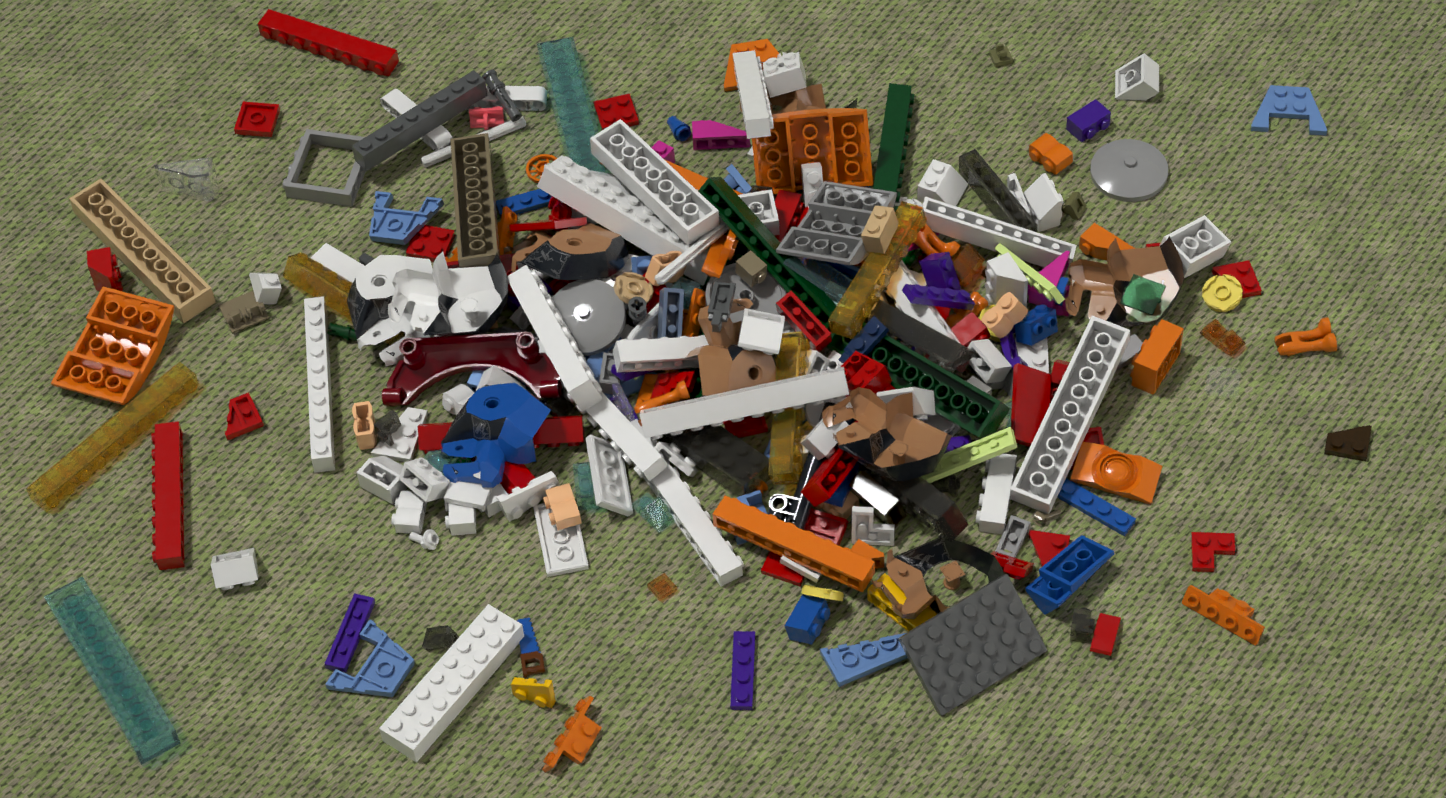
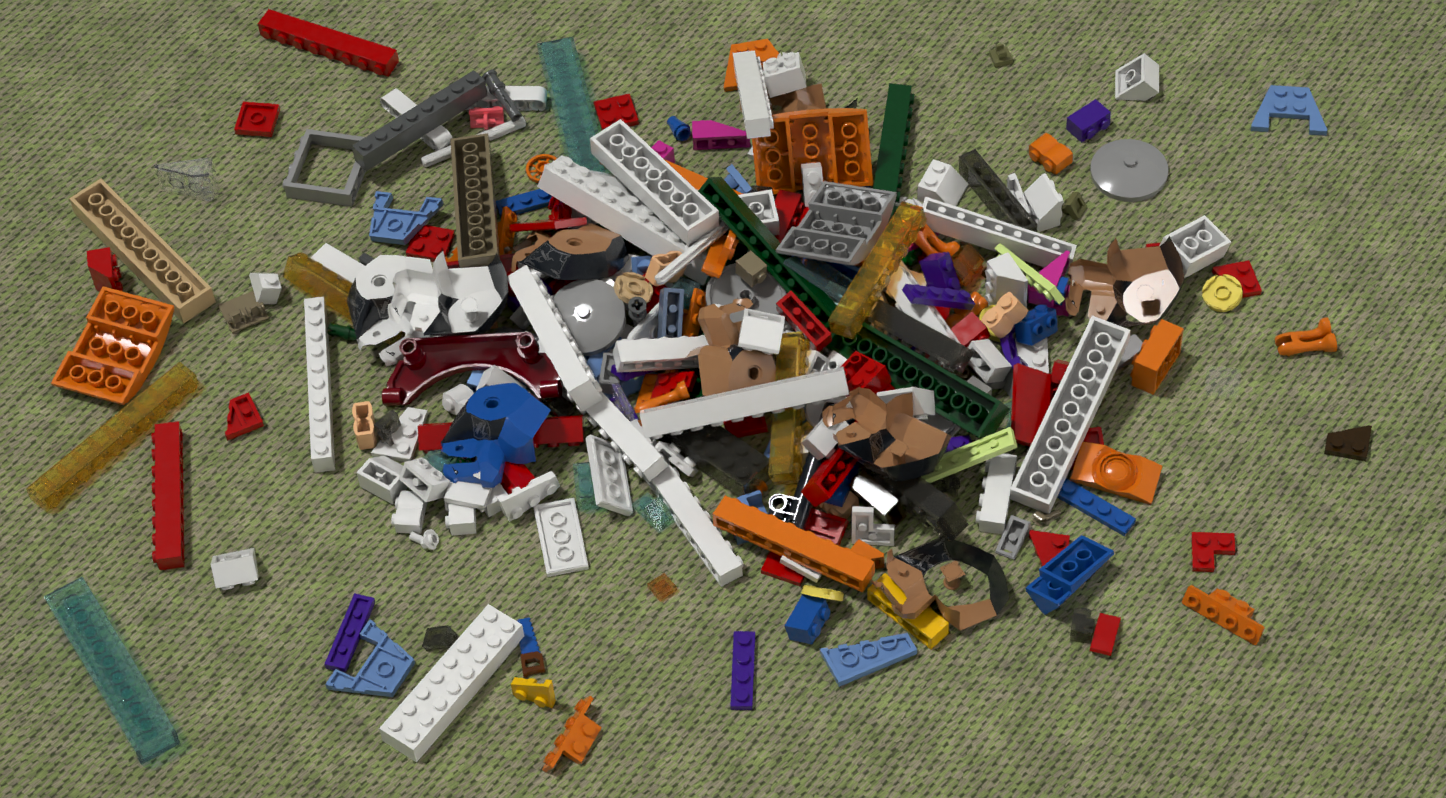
(562, 506): light nougat brick -> none
(720, 304): dark grey hinge -> none
(866, 339): dark blue hinge -> none
(879, 229): tan brick -> none
(972, 644): dark grey plate -> none
(1015, 567): red plate -> none
(1097, 240): orange slope -> none
(1143, 294): clear green piece -> none
(1223, 339): clear orange slope -> none

